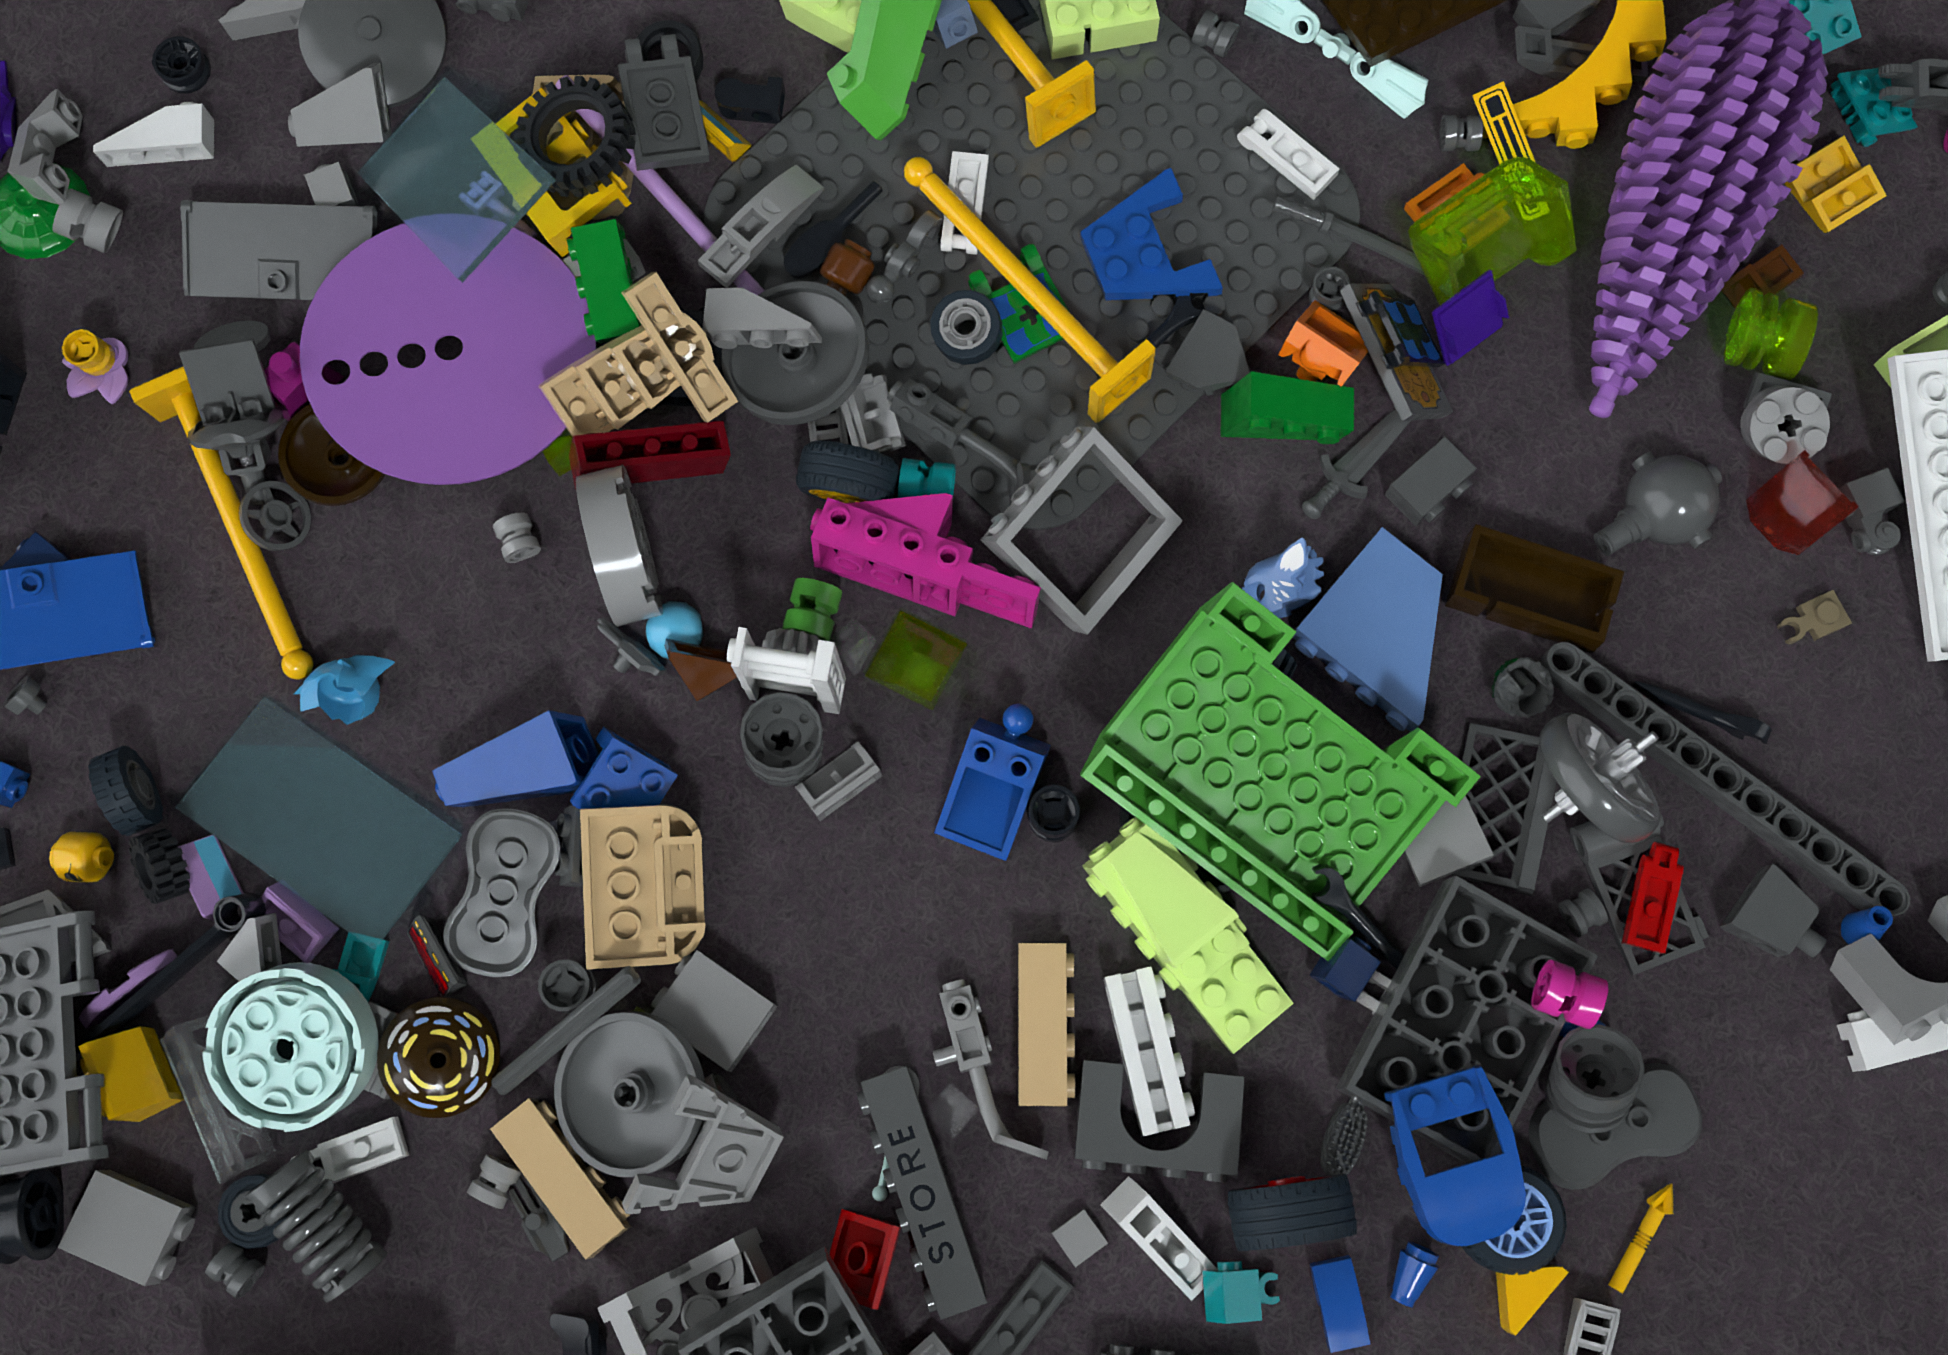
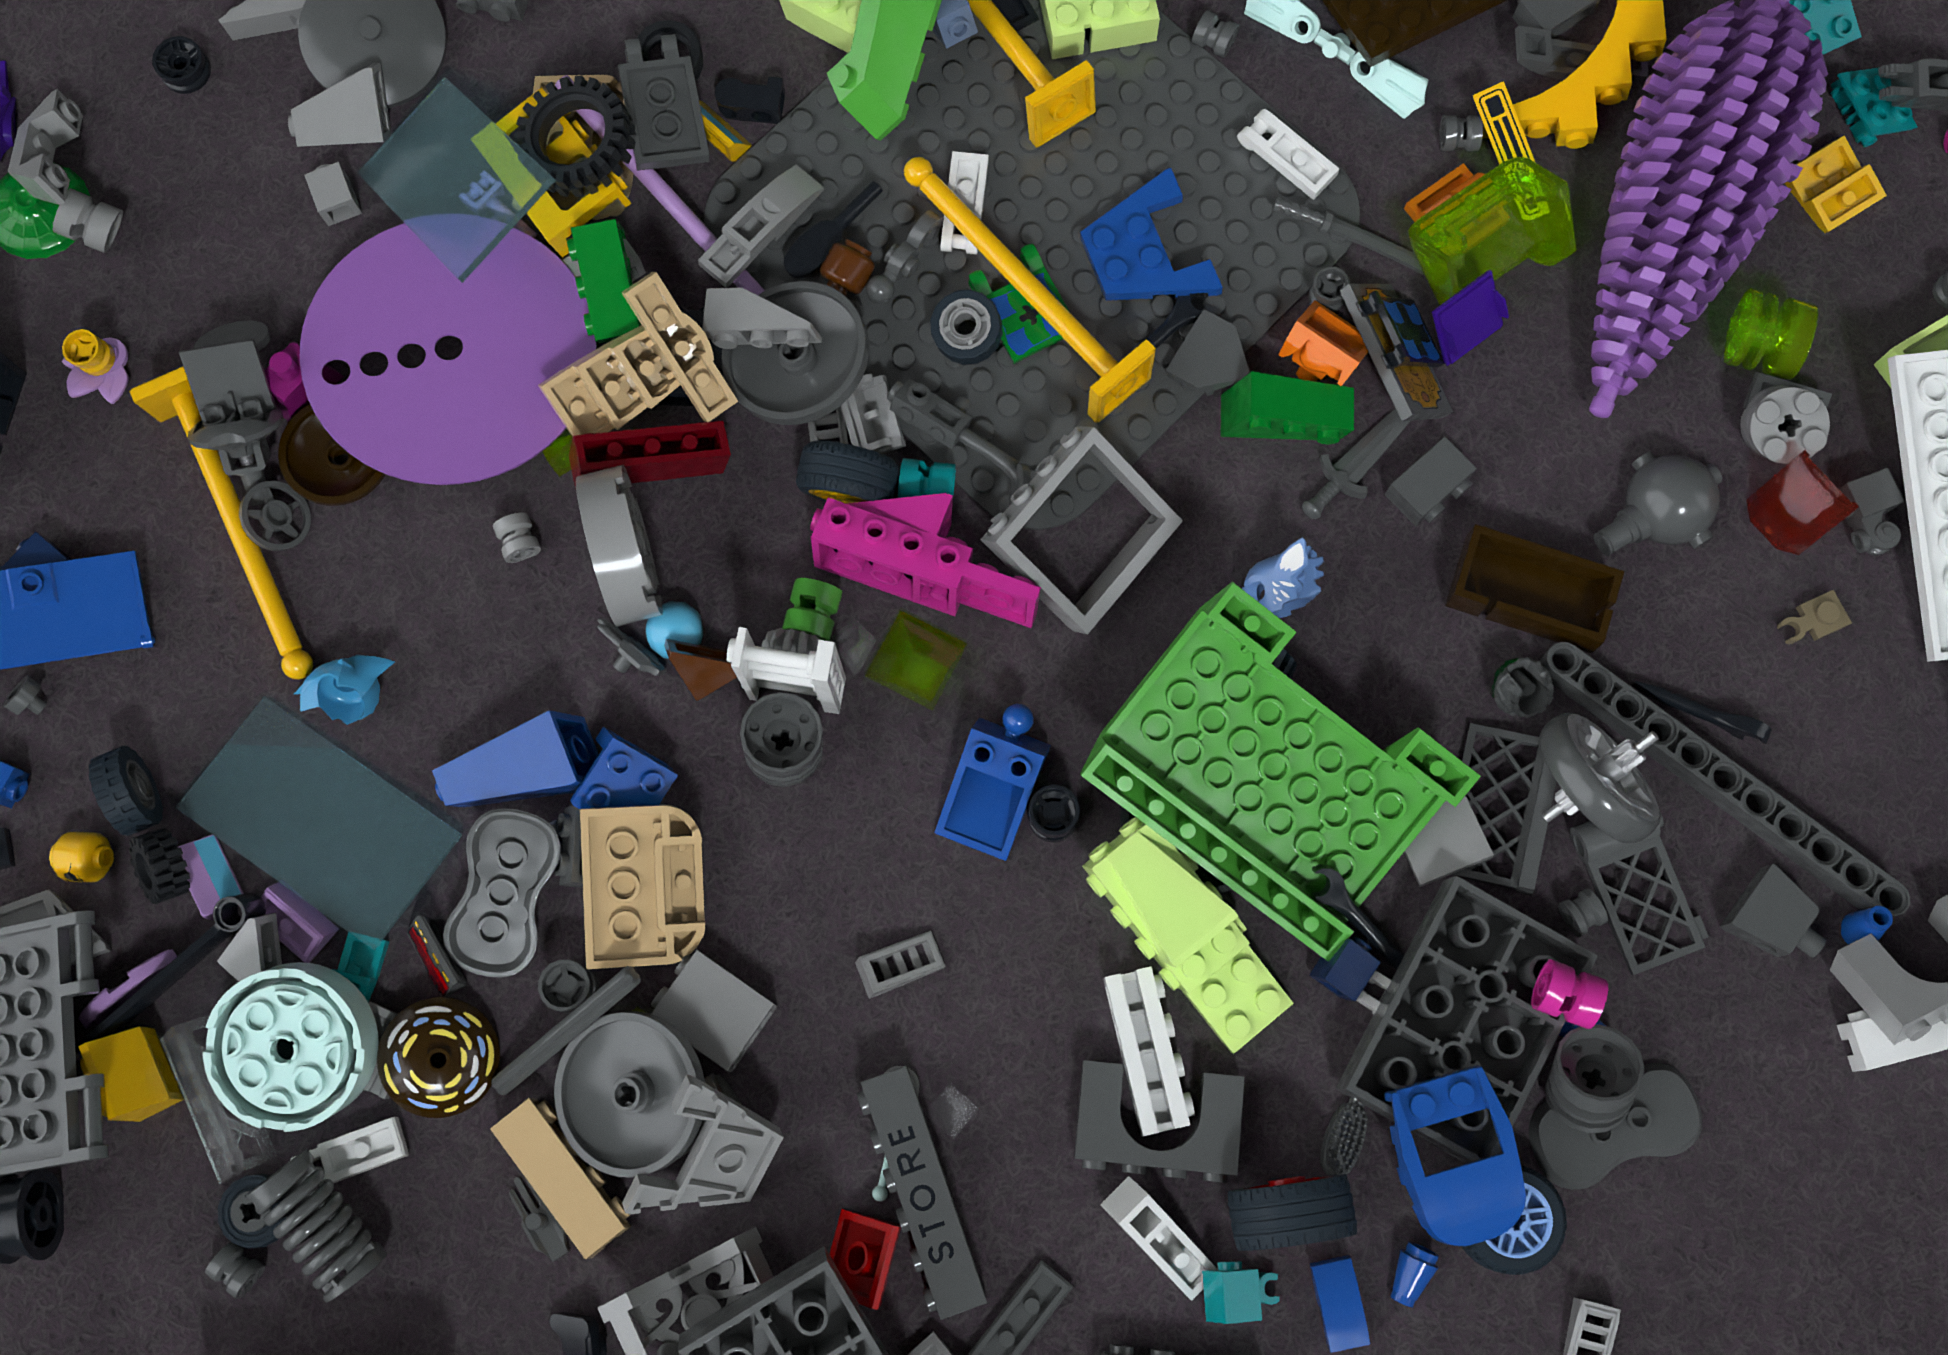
(128, 1228): light grey brick -> none
(164, 136): white slope -> none
(267, 247): dark grey door -> none
(499, 1173): light grey wheel -> none
(839, 781): light grey hinge -> none
(868, 976): none -> light grey slope
(972, 1053): light grey piece -> none
(1043, 1024): tan brick -> none
(1079, 1238): light grey tile -> none
(1379, 628): medium blue slope -> none
(1524, 1294): yellow slope -> none
(1654, 899): red hinge -> none
(1660, 1204): yellow piece -> none
(1768, 274): reddish brown slope -> none

